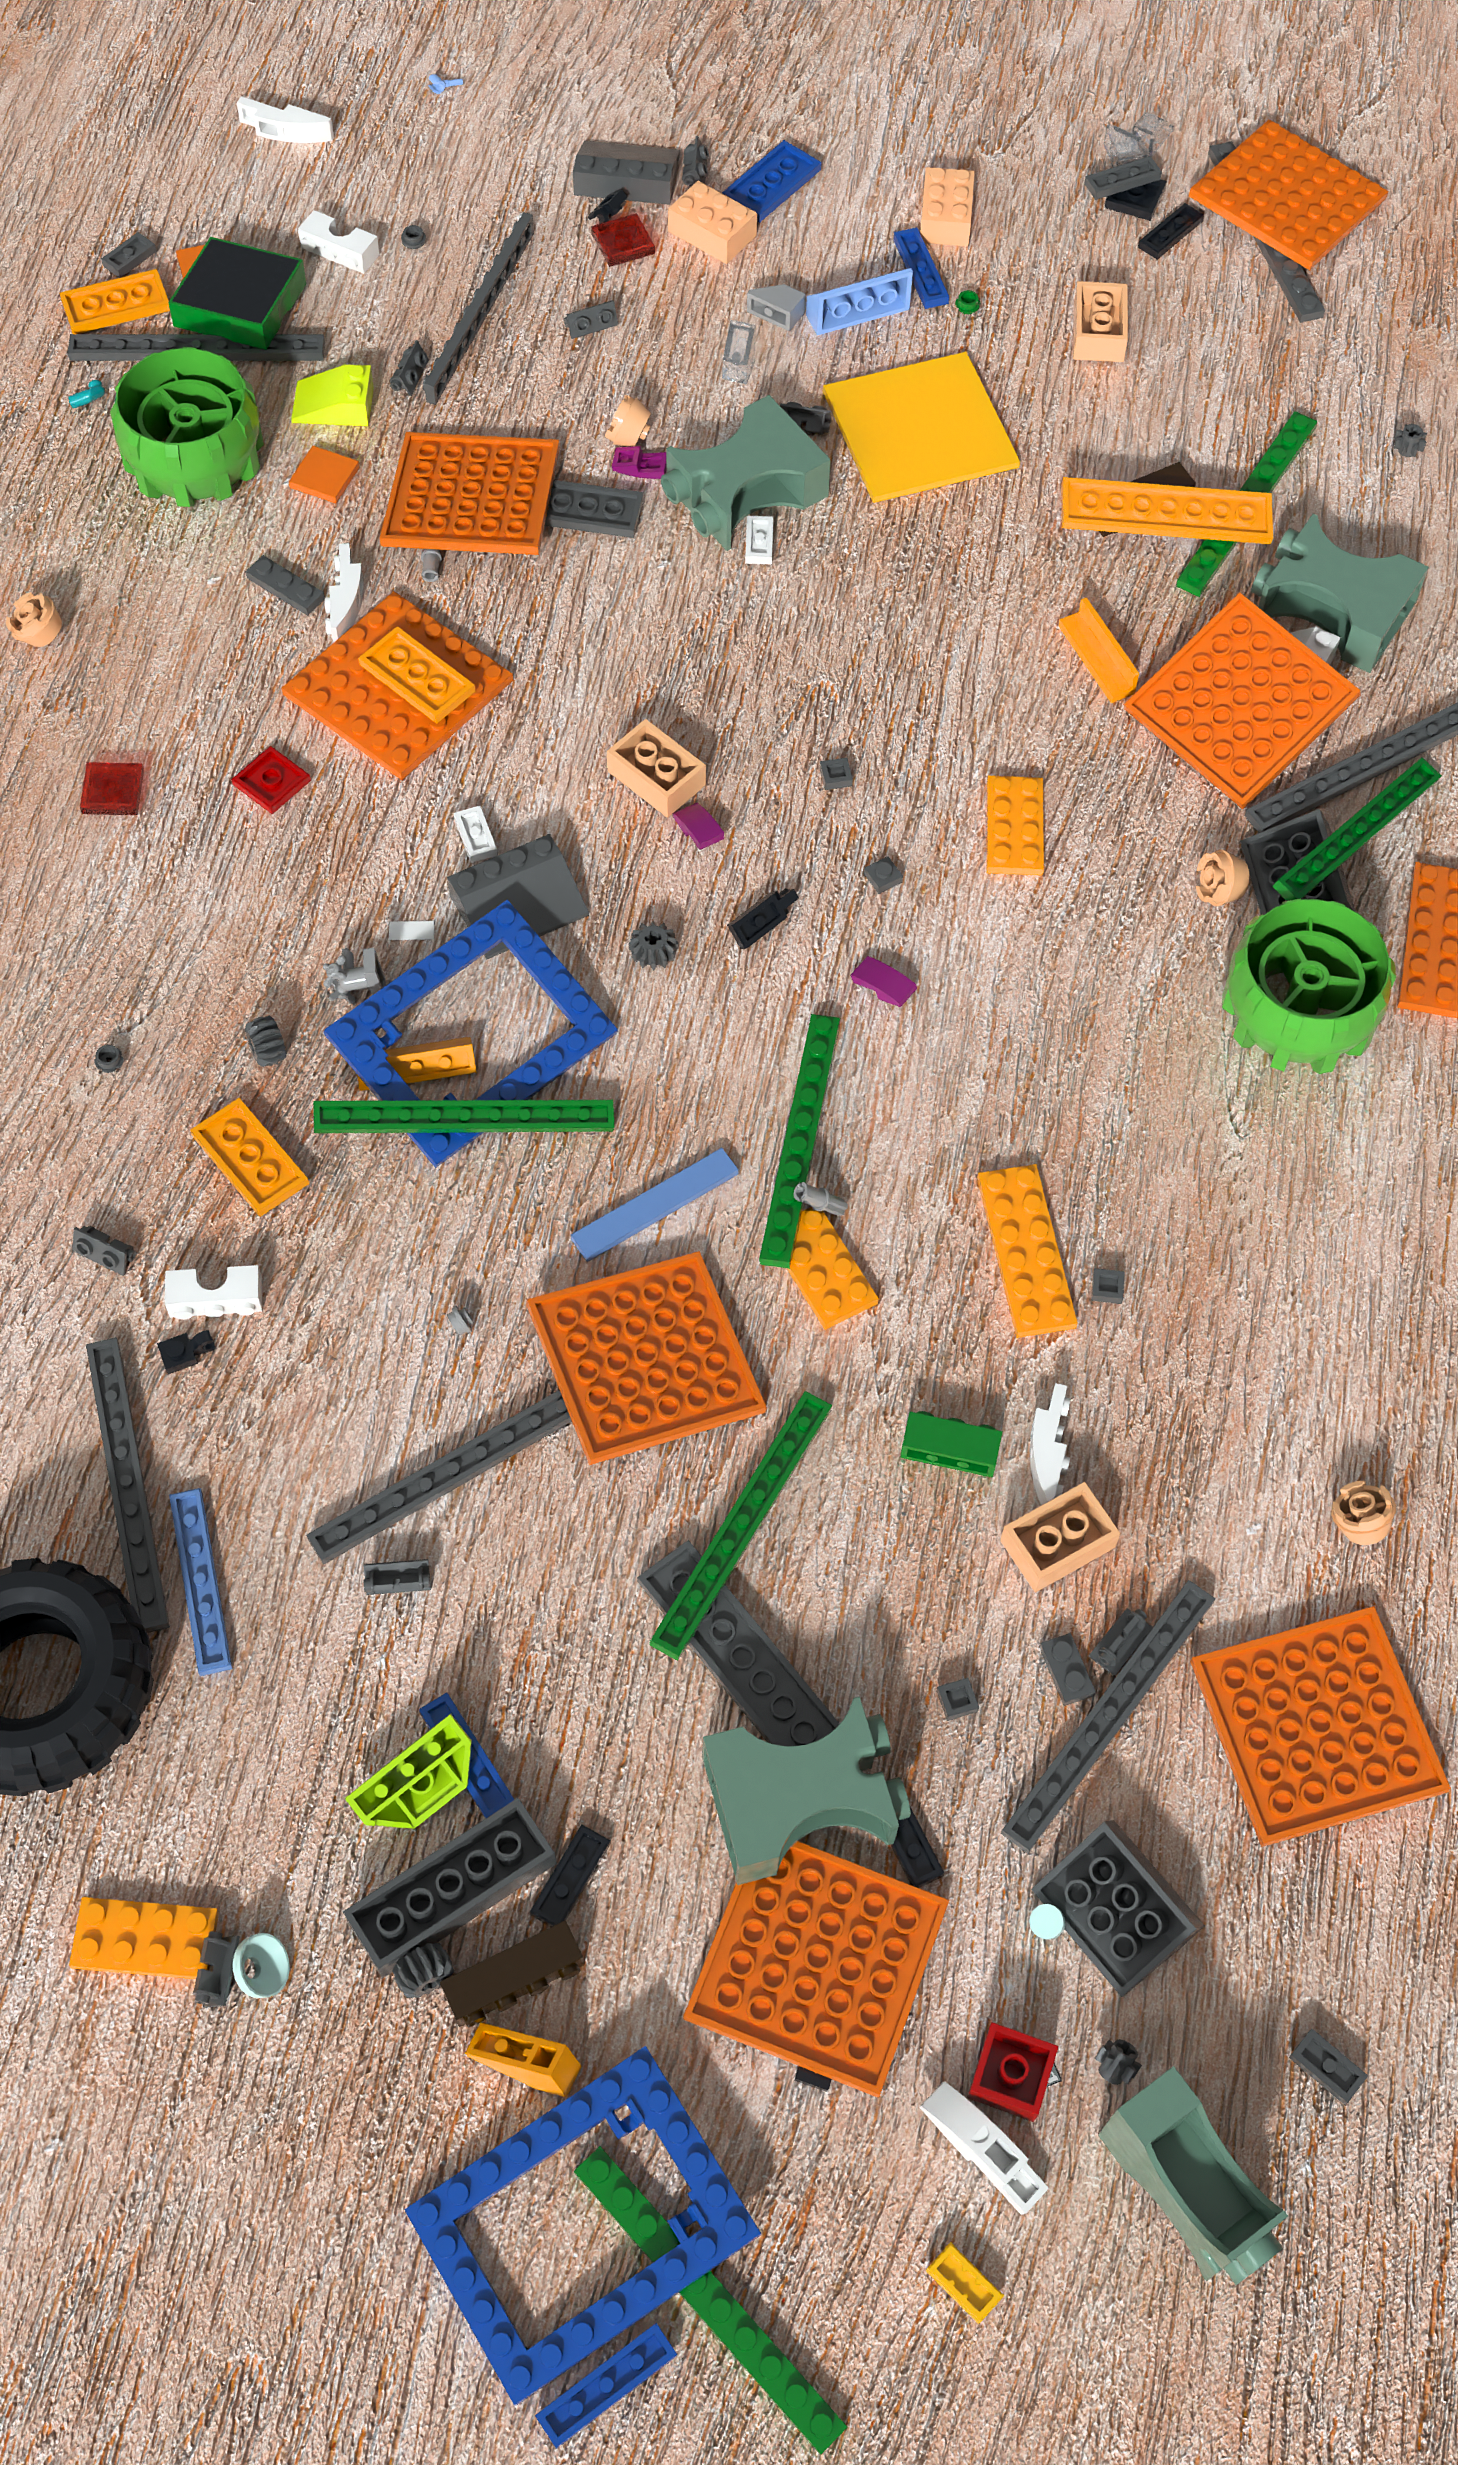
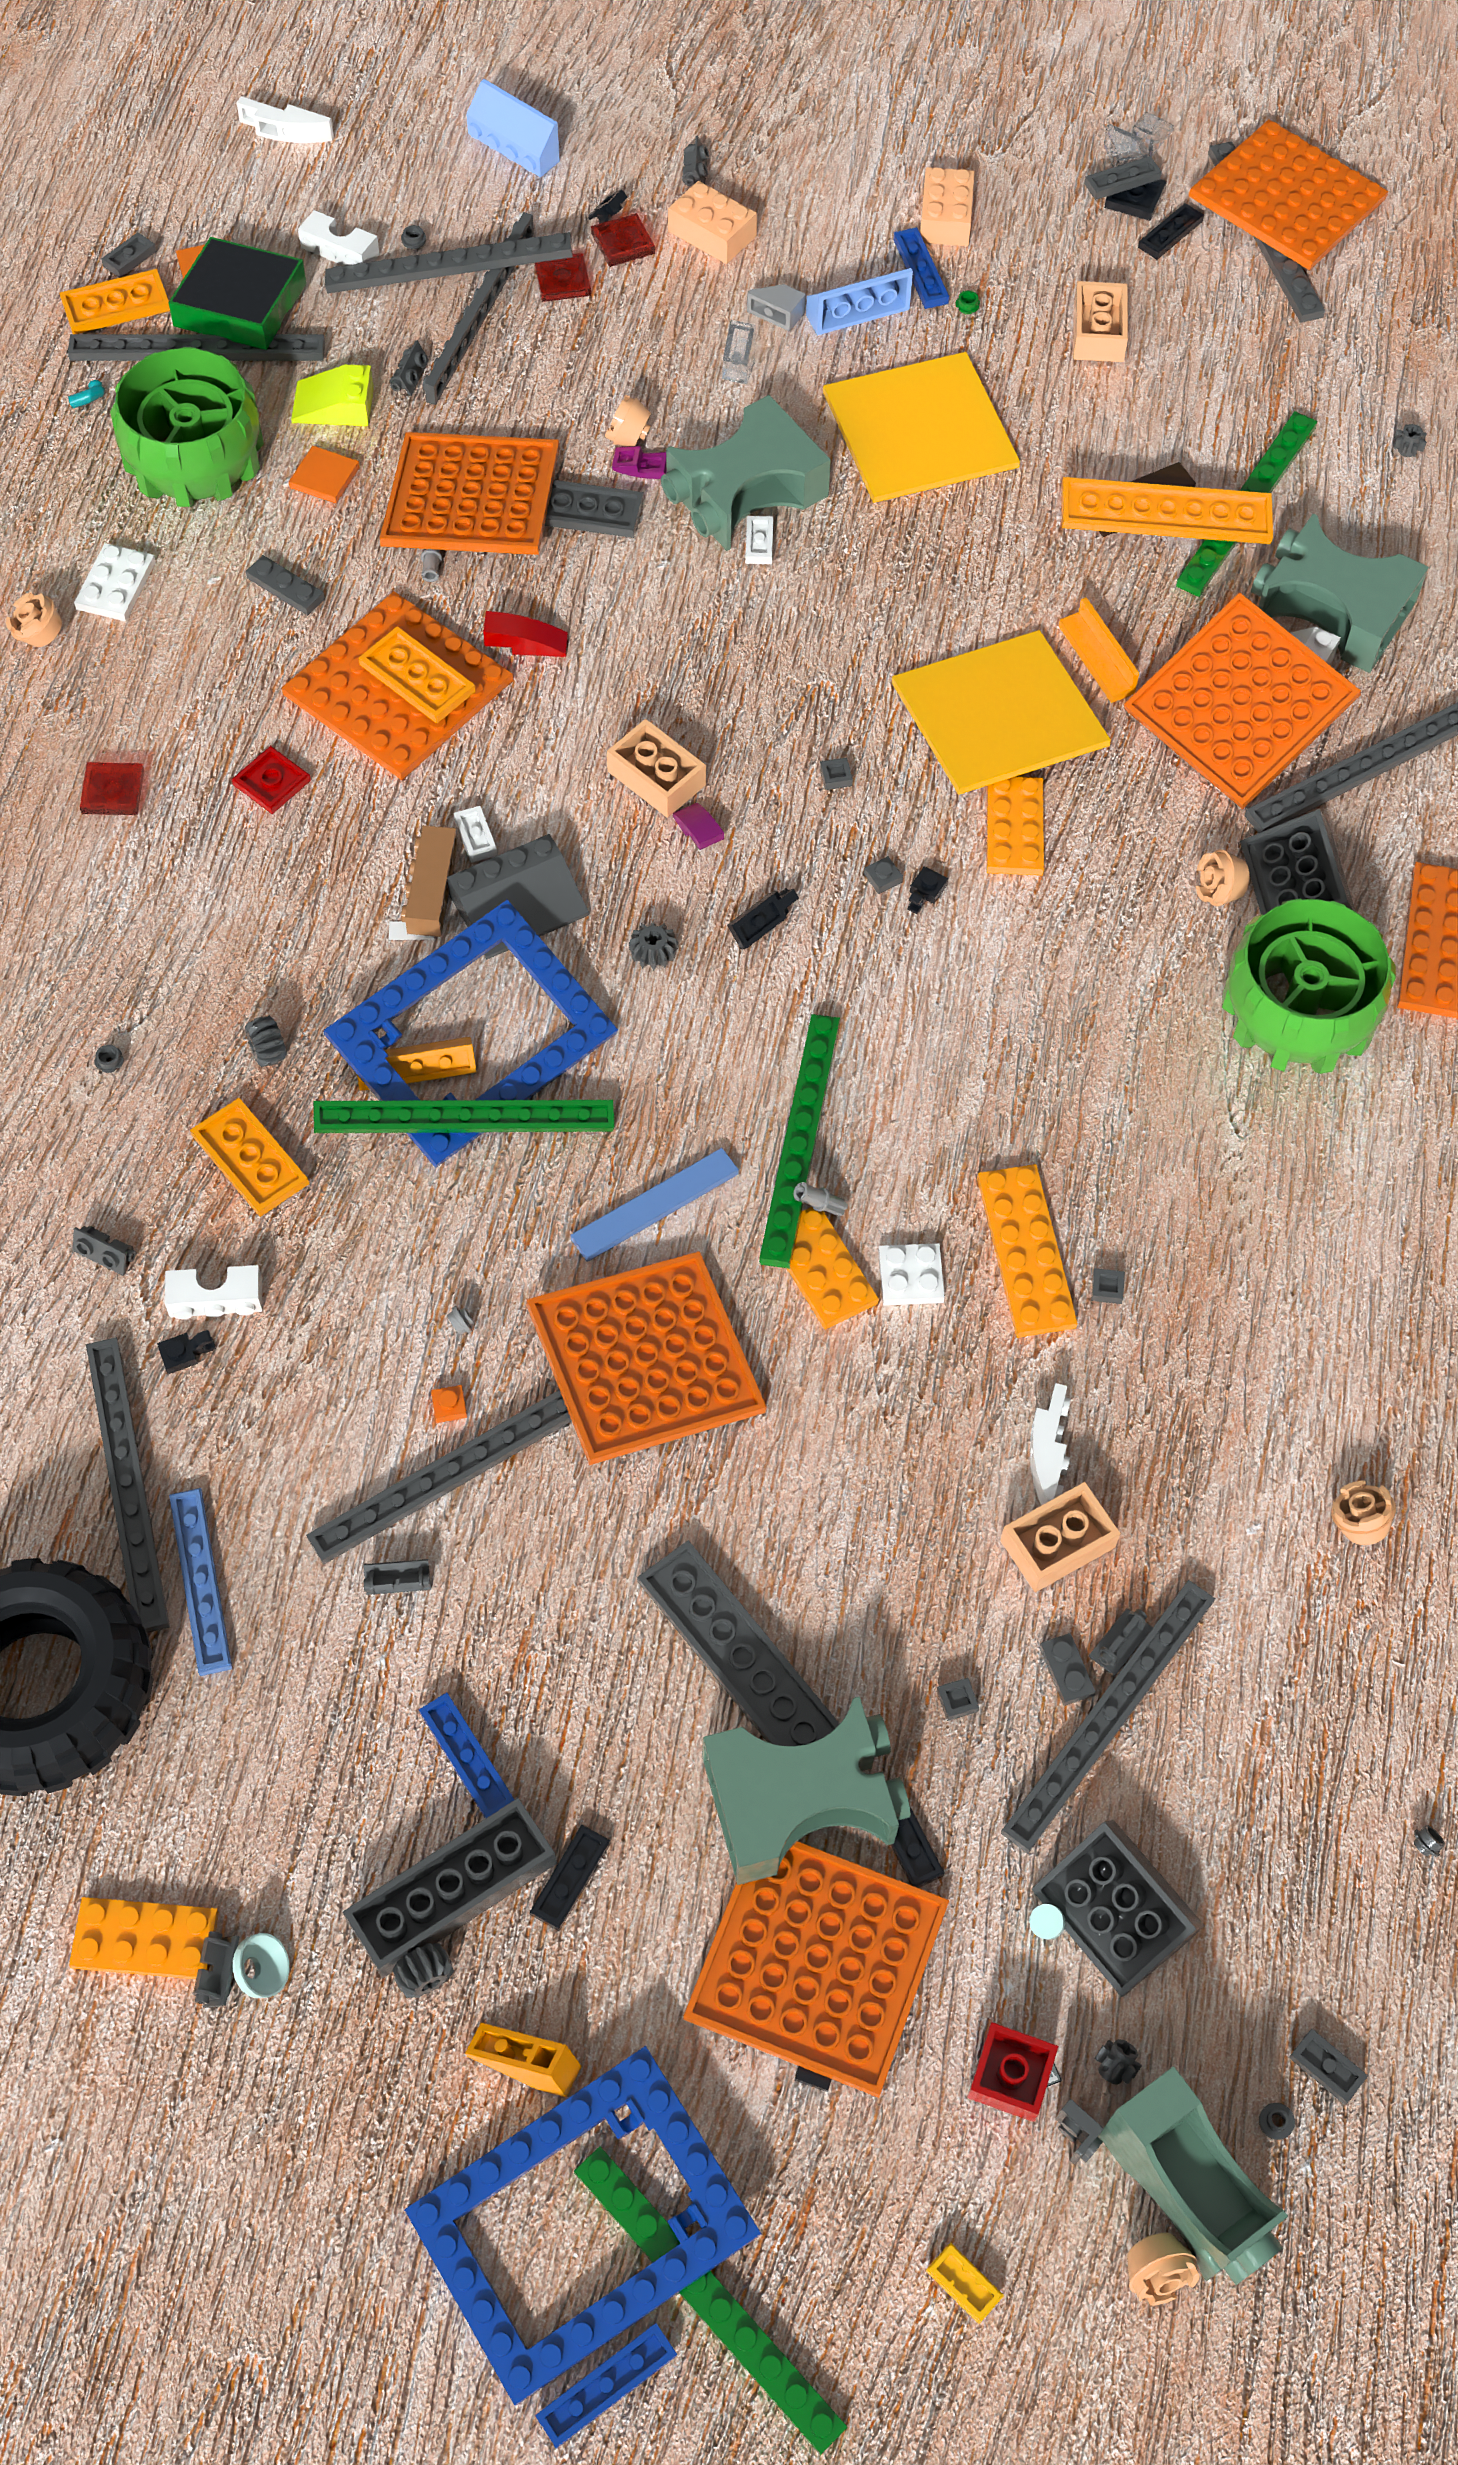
(115, 582): none -> white plate
(346, 594): white slope -> none
(368, 976): light grey piece -> none
(416, 1779): lime wedge -> none
(429, 886): none -> medium nougat brick
(439, 85): light blue hand -> none
(448, 262): none -> dark grey plate
(448, 1403): none -> orange plate
(513, 128): none -> light blue slope
(513, 1974): dark brown brick -> none
(524, 635): none -> red slope
(563, 278): none -> clear red plate
(591, 319): dark grey hinge -> none
(640, 171): dark grey slope -> none
(740, 1526): green plate -> none
(773, 179): blue plate -> none
(816, 418): dark grey hinge -> none
(886, 981): magenta slope -> none
(911, 1274): none -> white plate
(926, 887): none -> black plate
(951, 1443): green brick -> none
(985, 2145): white slope -> none
(1000, 711): none -> yellow tile
(1078, 2125): none -> dark grey bracket
(1160, 2267): none -> light nougat cone
(1269, 2128): none -> dark grey plate
(1319, 1726): orange plate -> none
(1357, 831): green plate -> none
(1428, 1841): none -> dark grey plate

